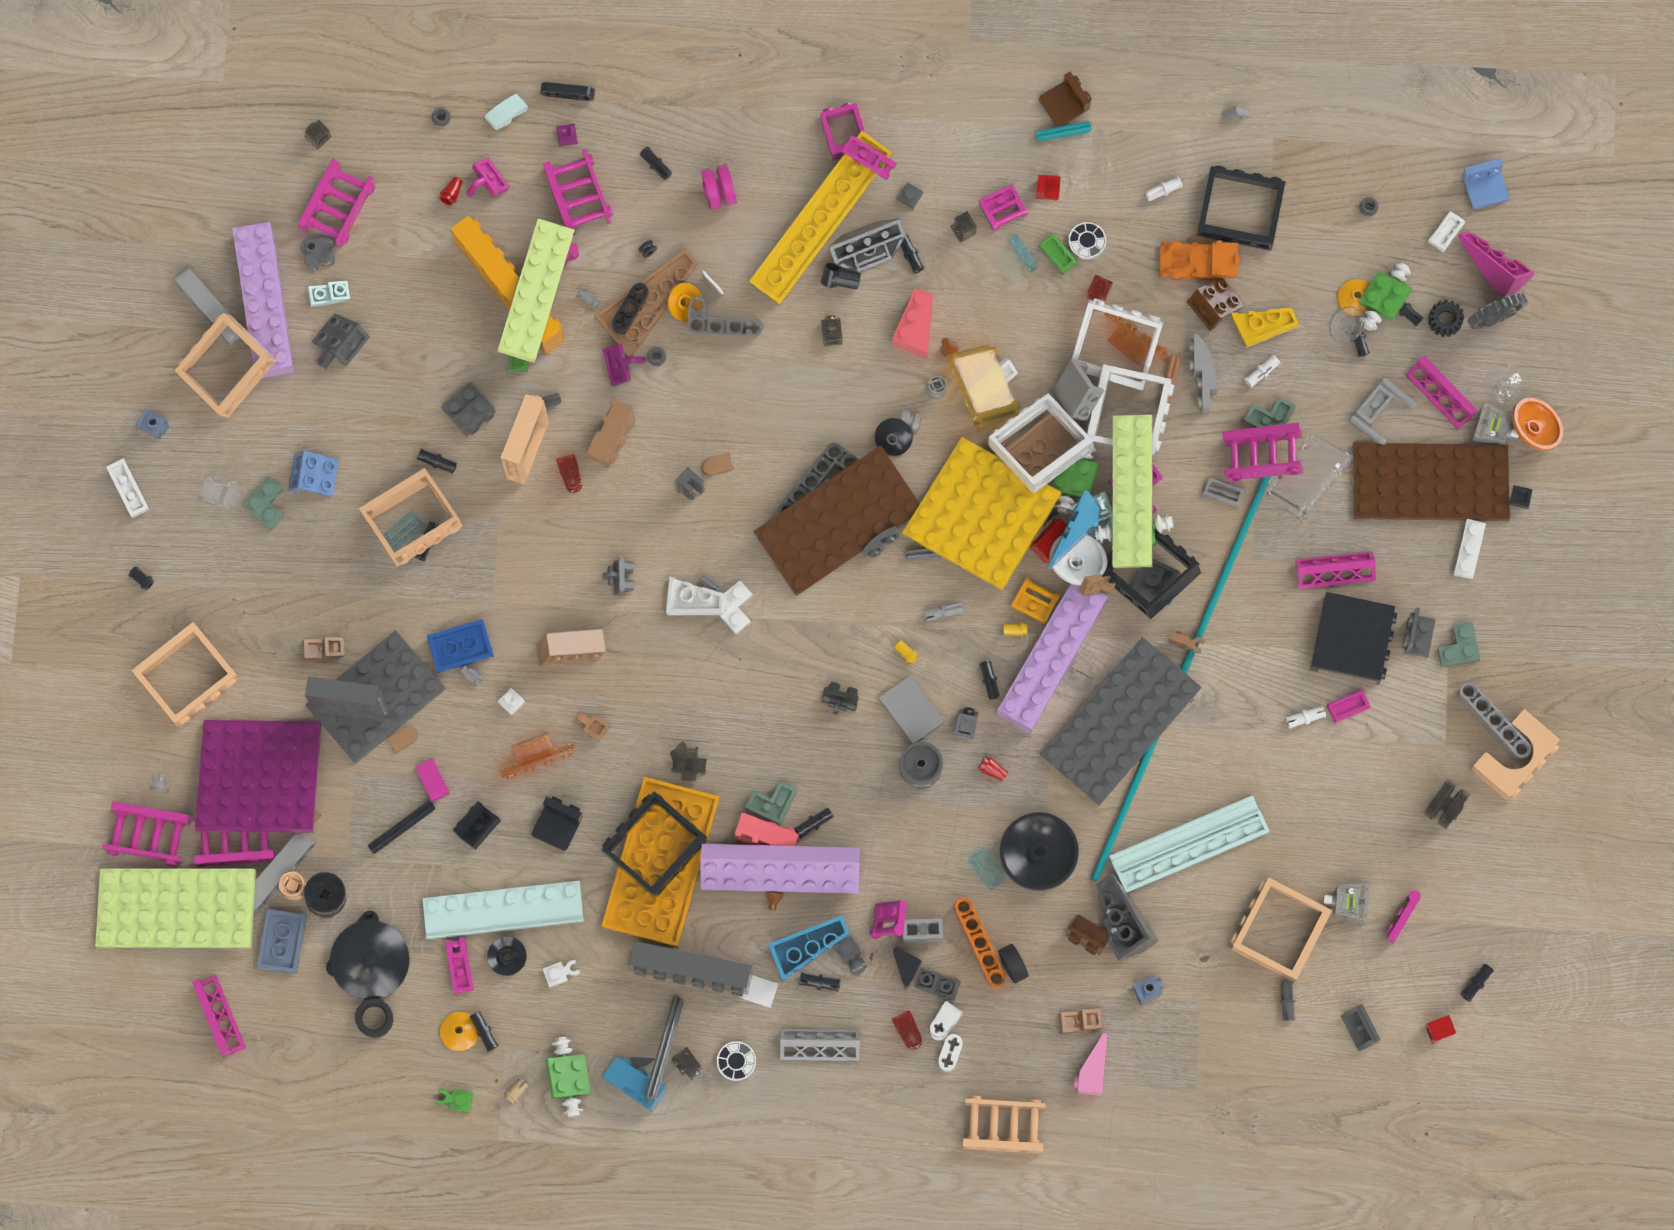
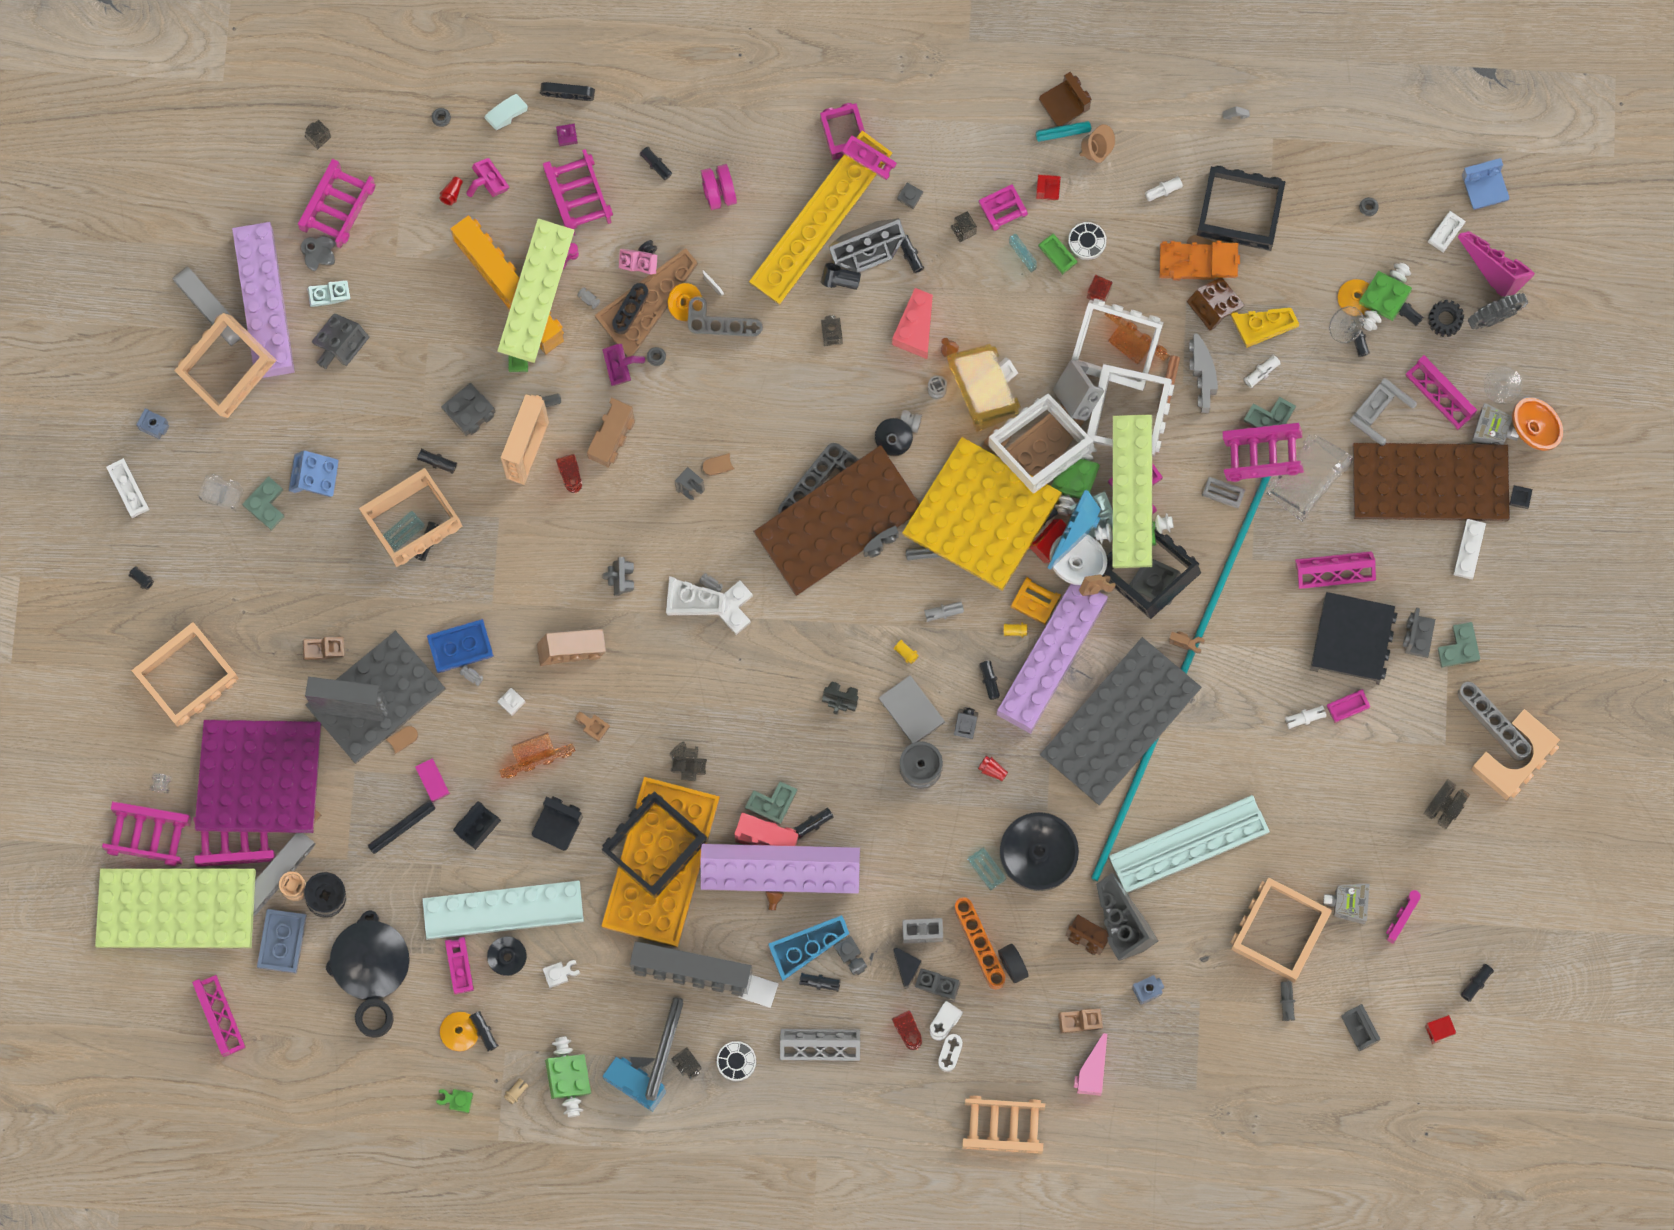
(637, 261): none -> bright pink slope
(888, 913): dark pink plate -> none
(1098, 144): none -> medium nougat piece

